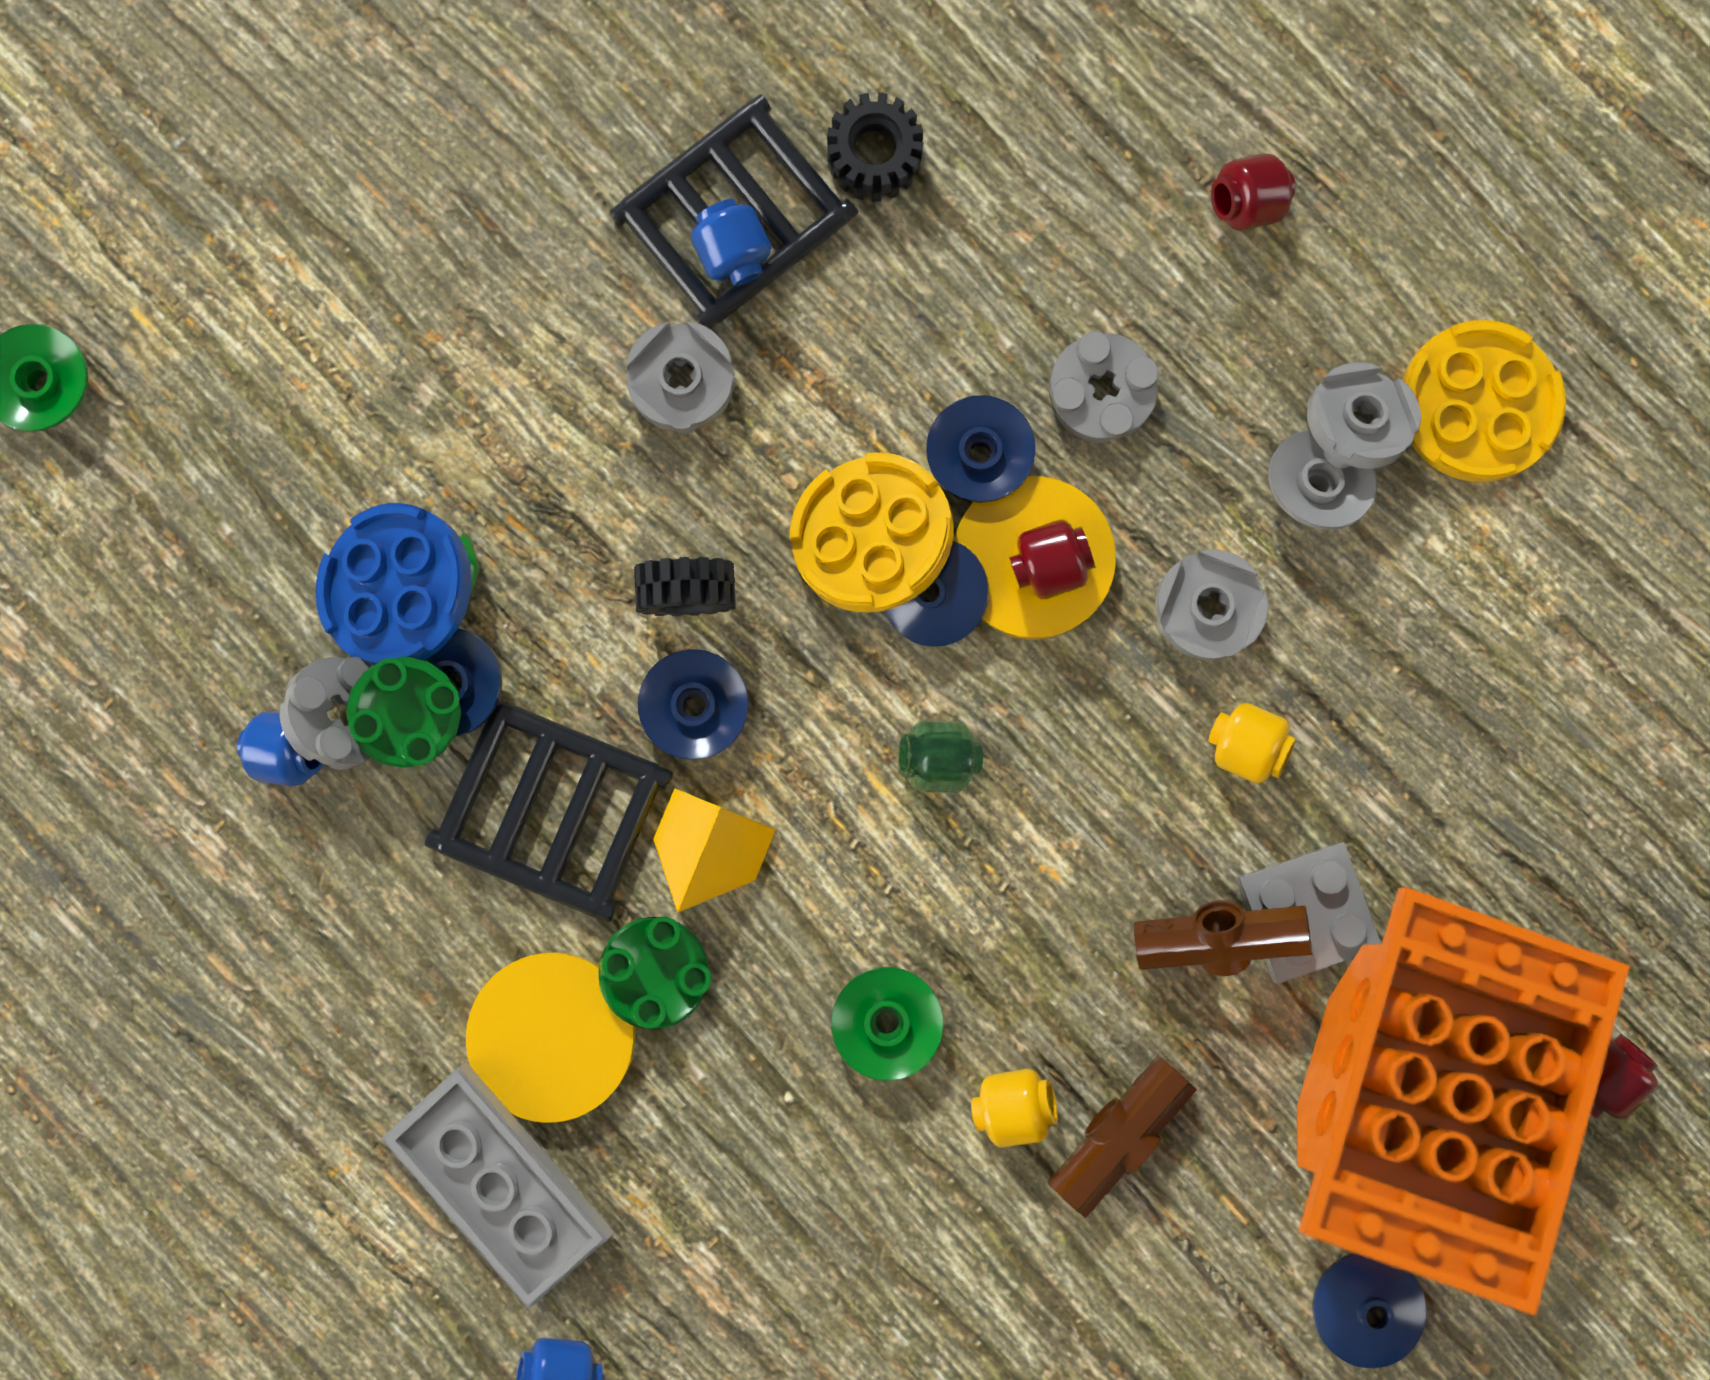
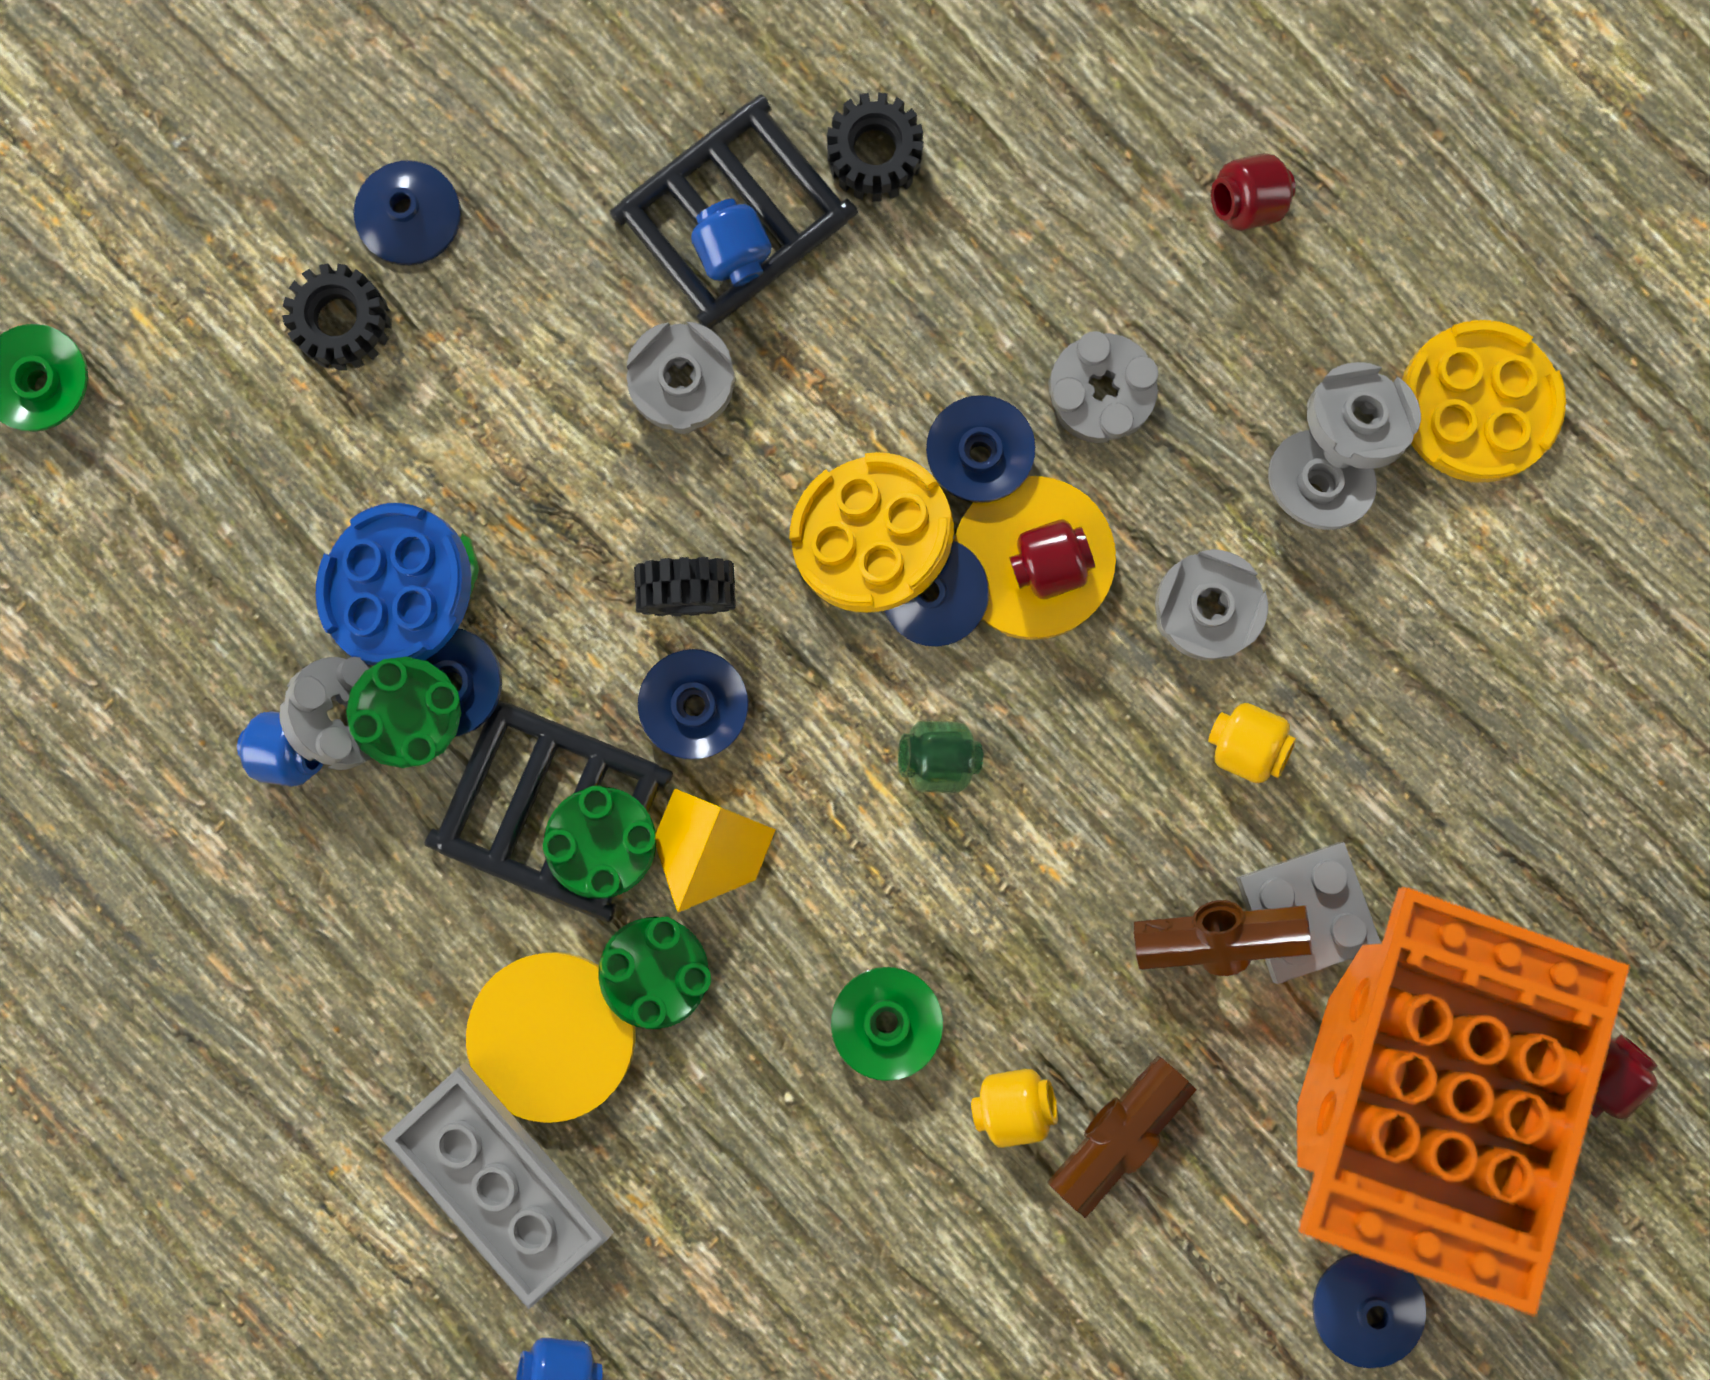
(319, 291): none -> black tyre
(421, 230): none -> dark blue dish
(599, 842): none -> green dish

